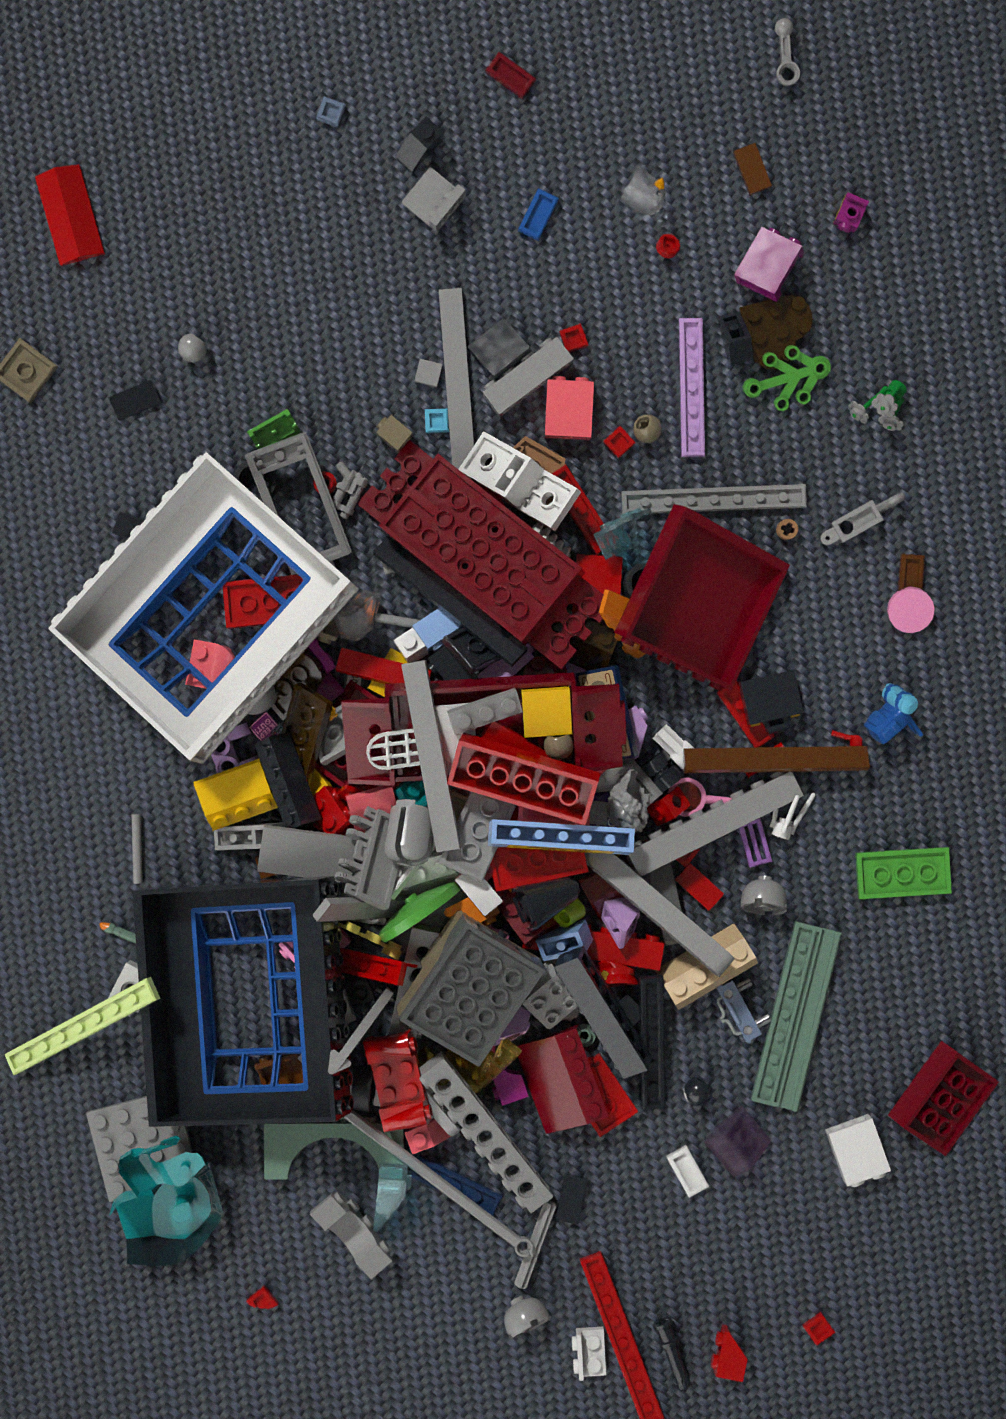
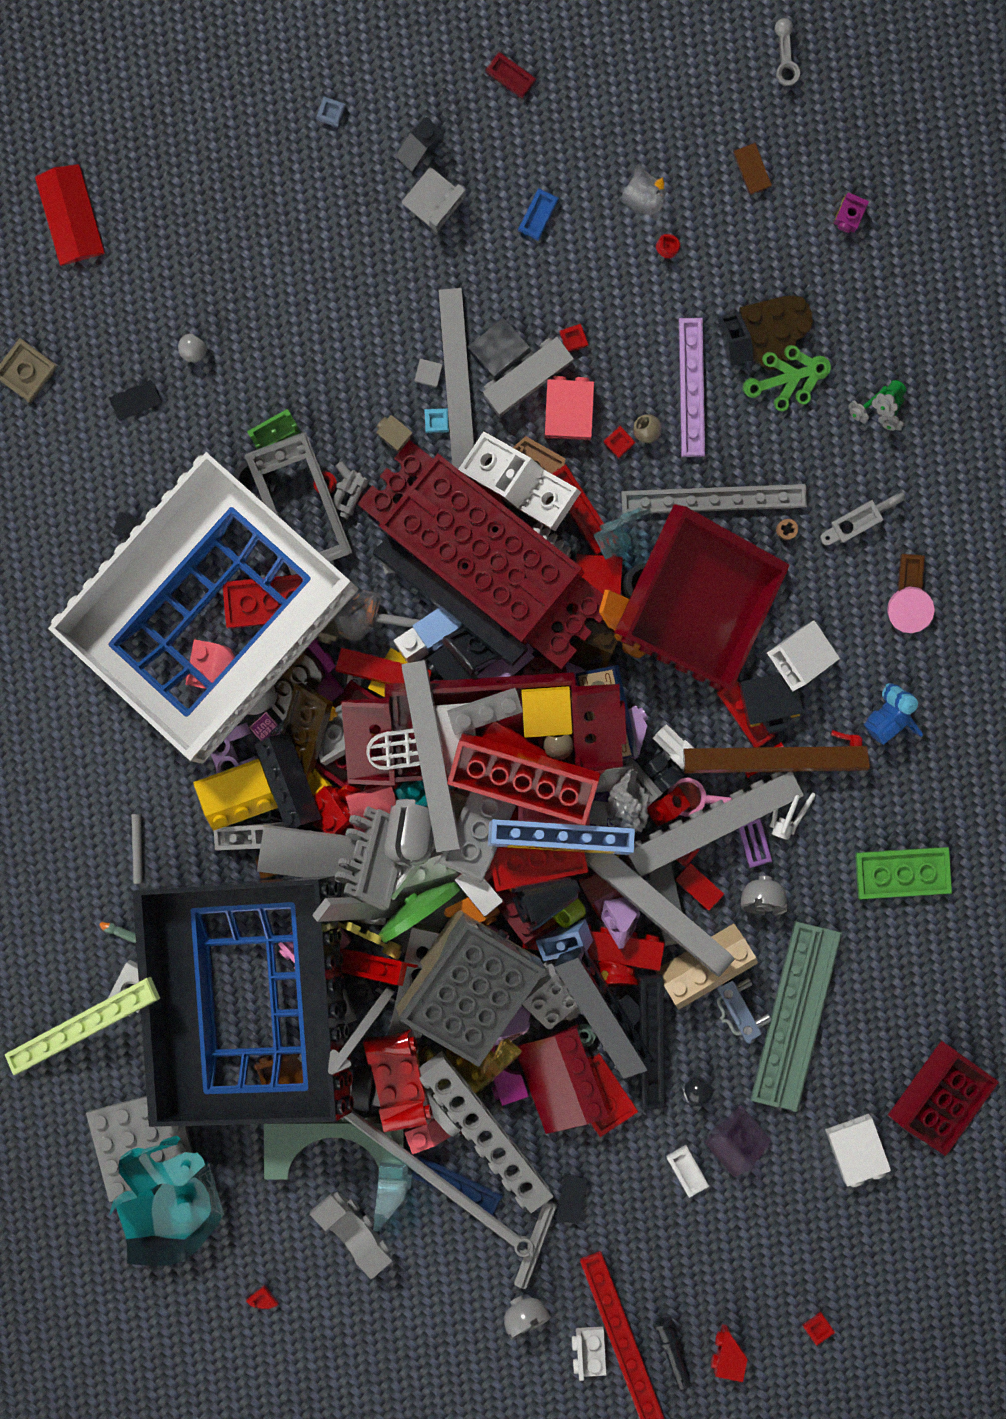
(768, 263): panel -> none
(803, 655): none -> white brick

